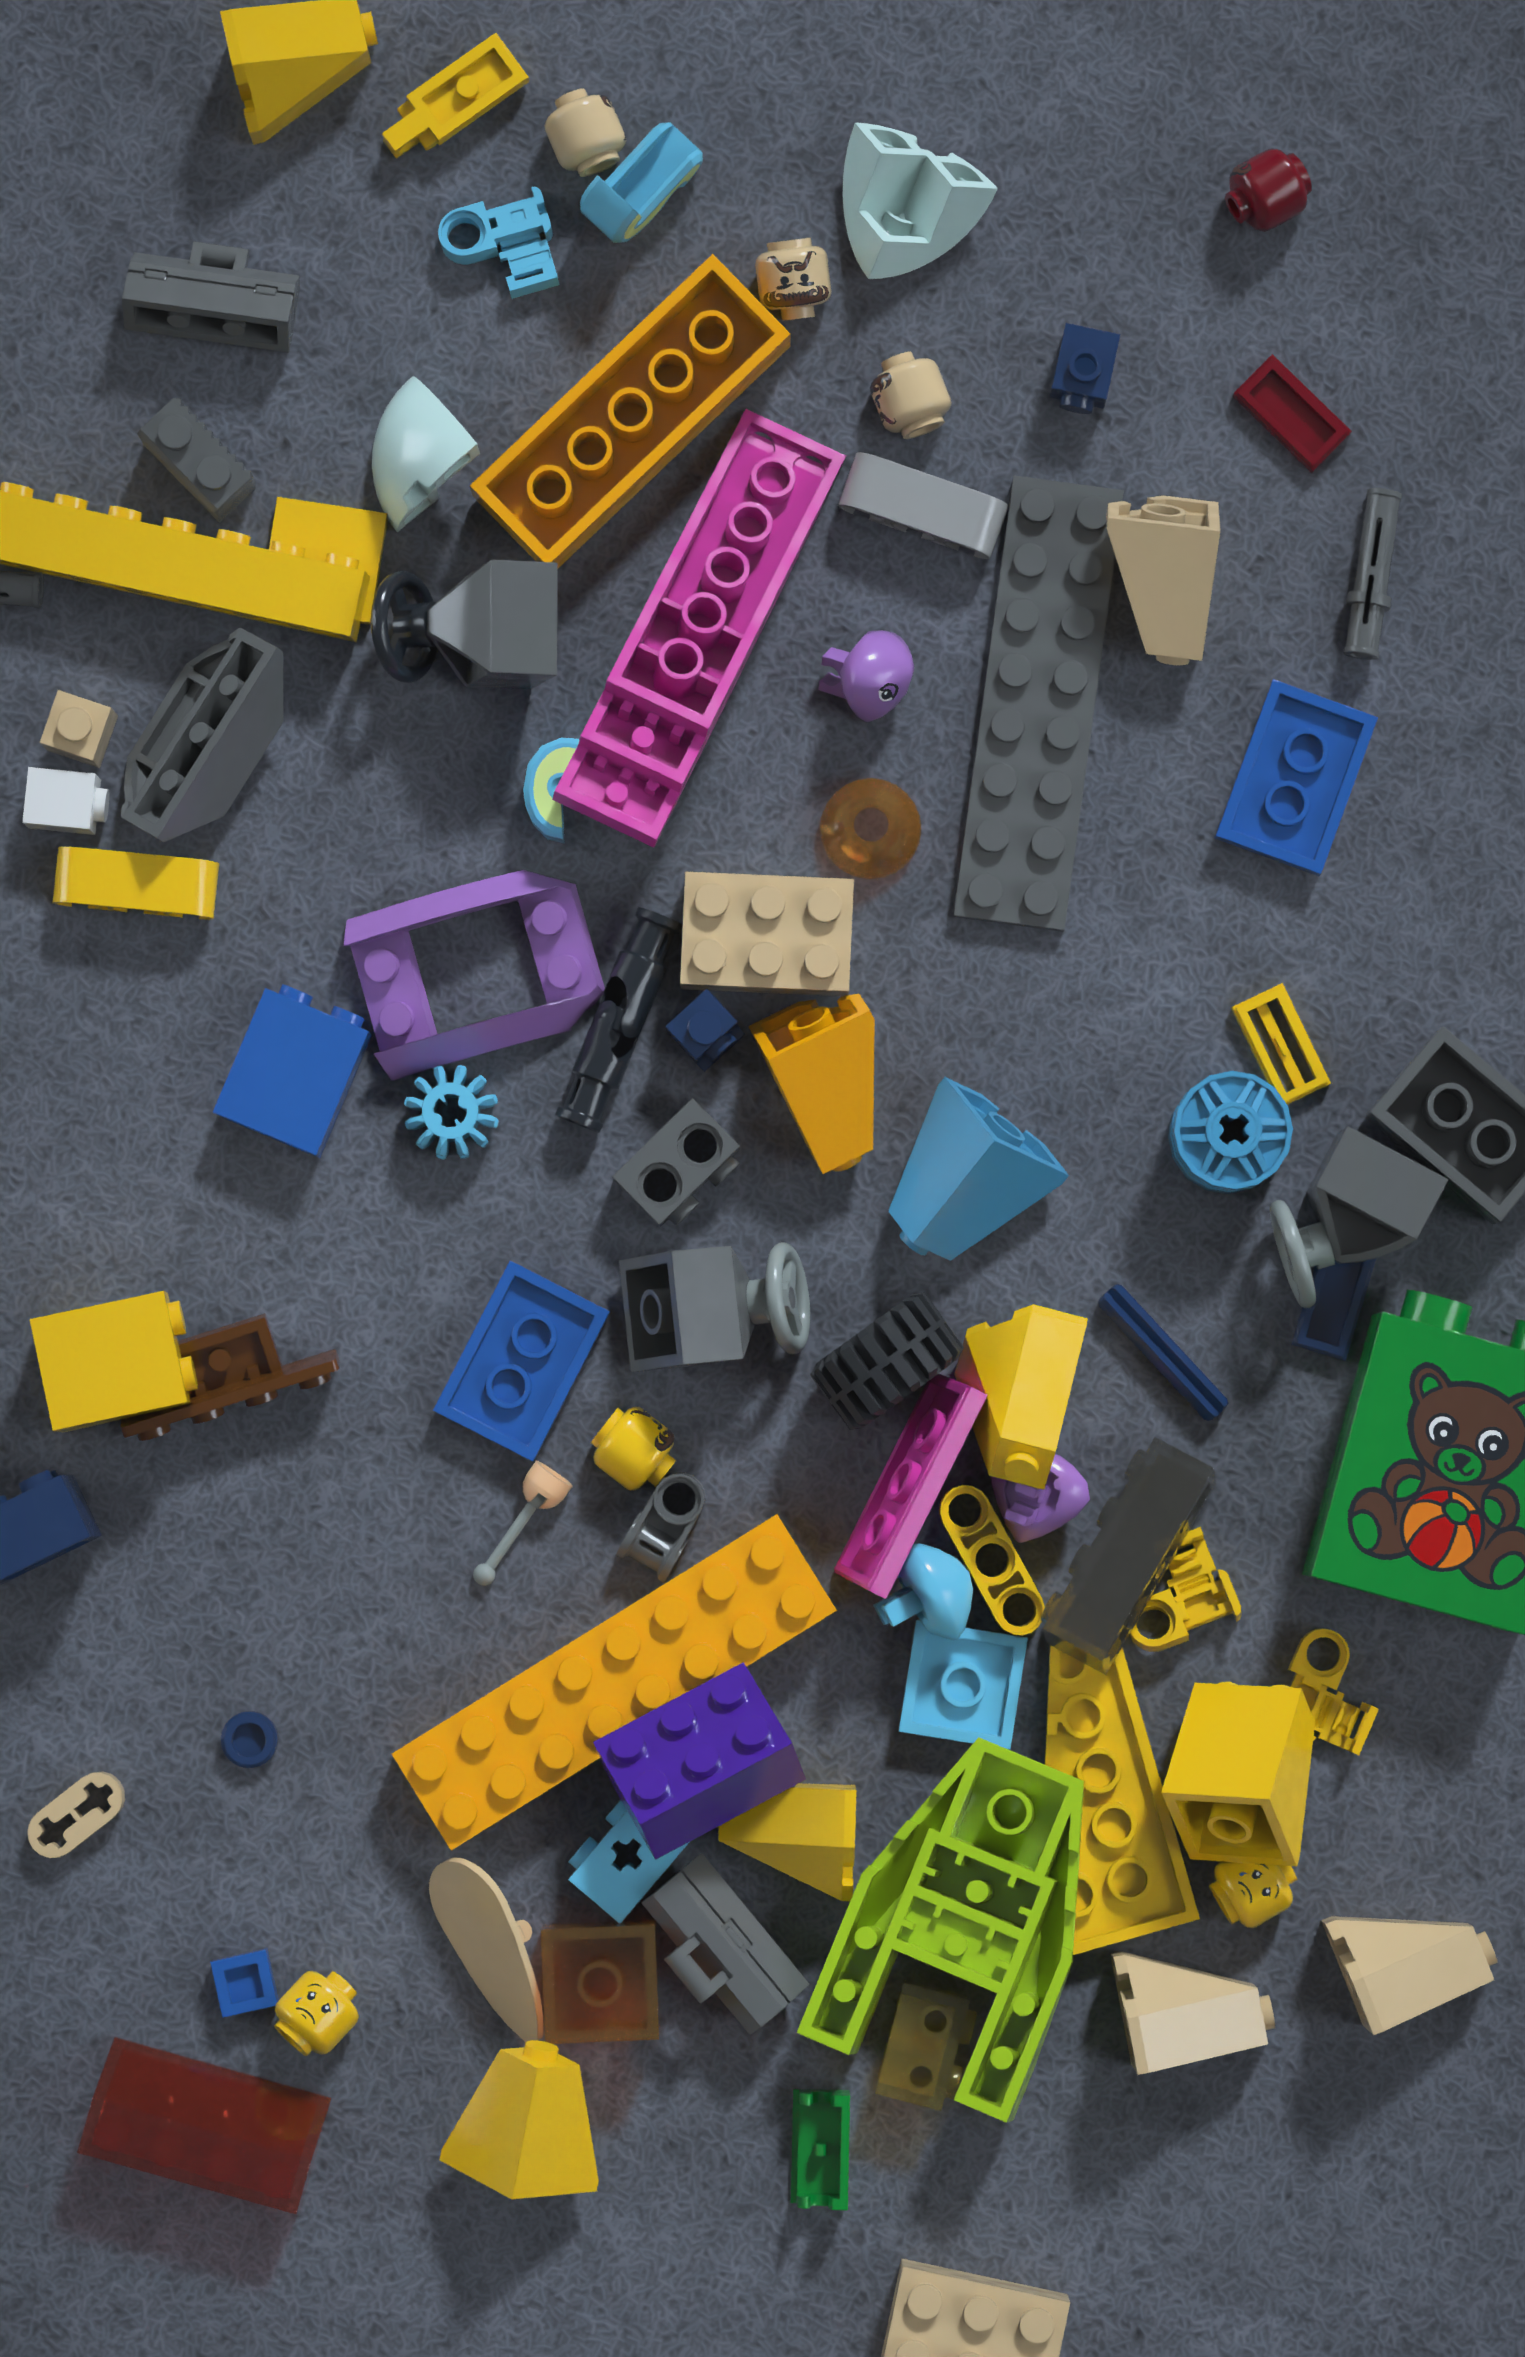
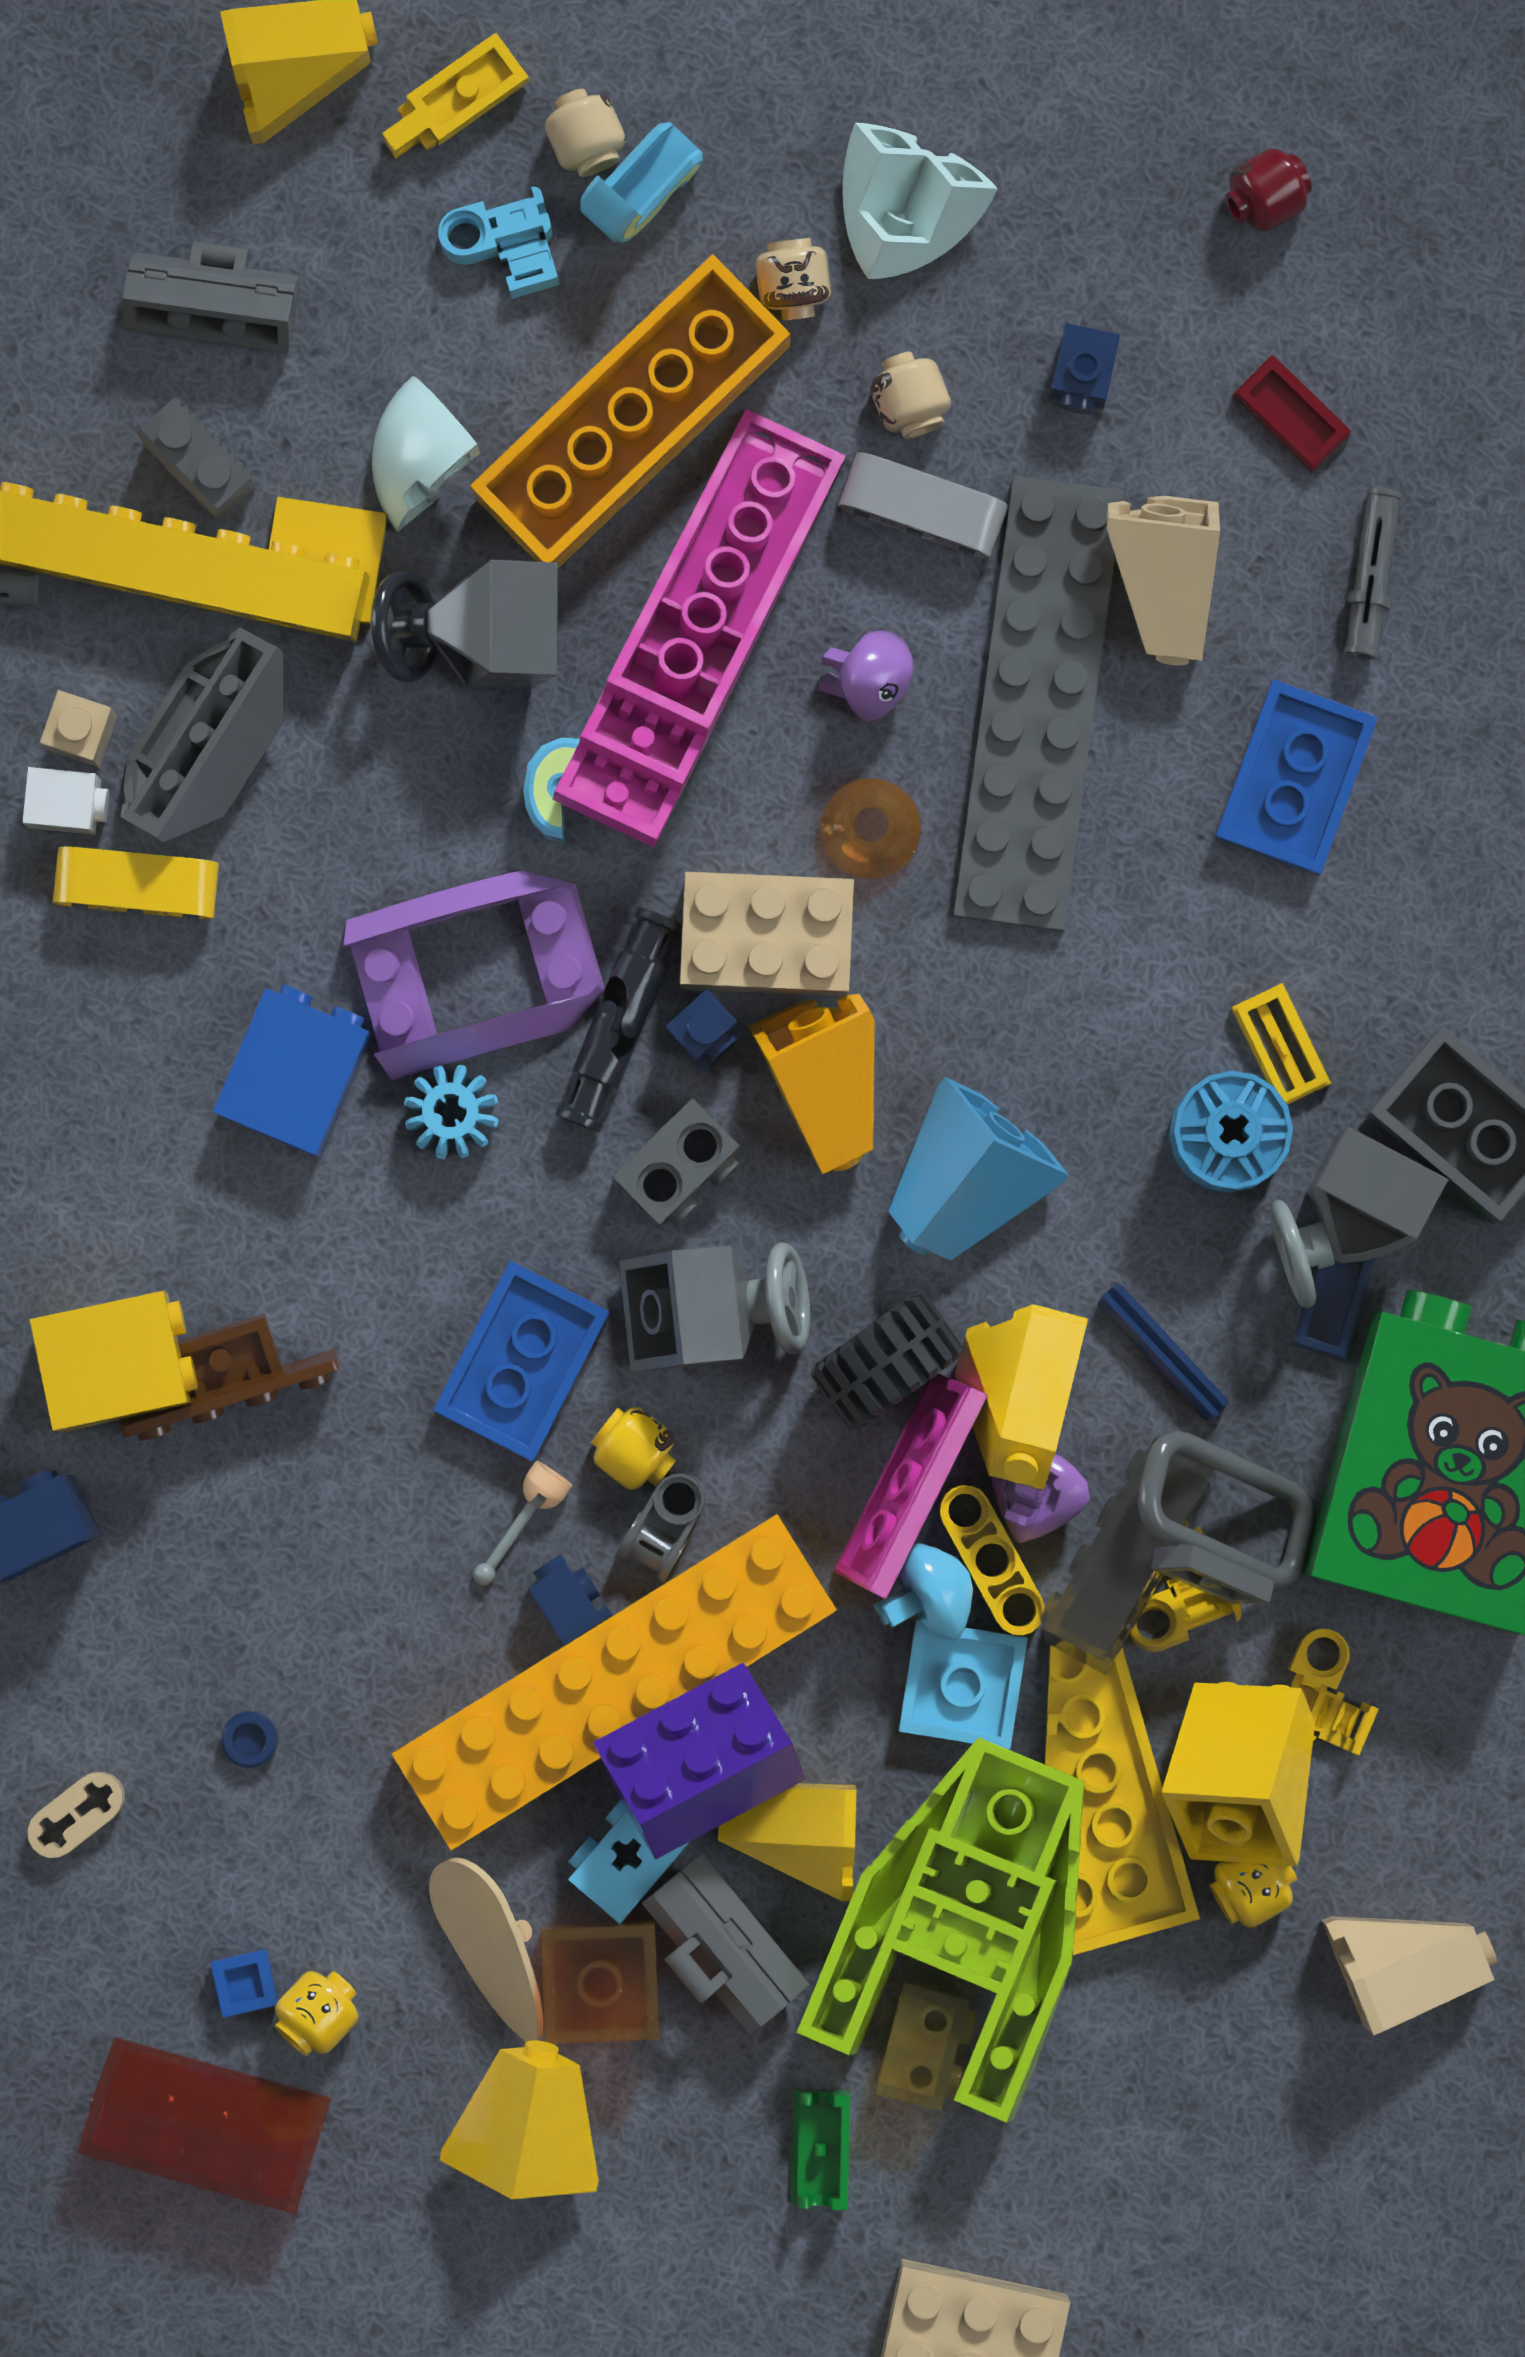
(567, 1599): none -> dark blue brick
(1185, 2013): tan slope -> none
(1203, 1560): none -> dark grey bar

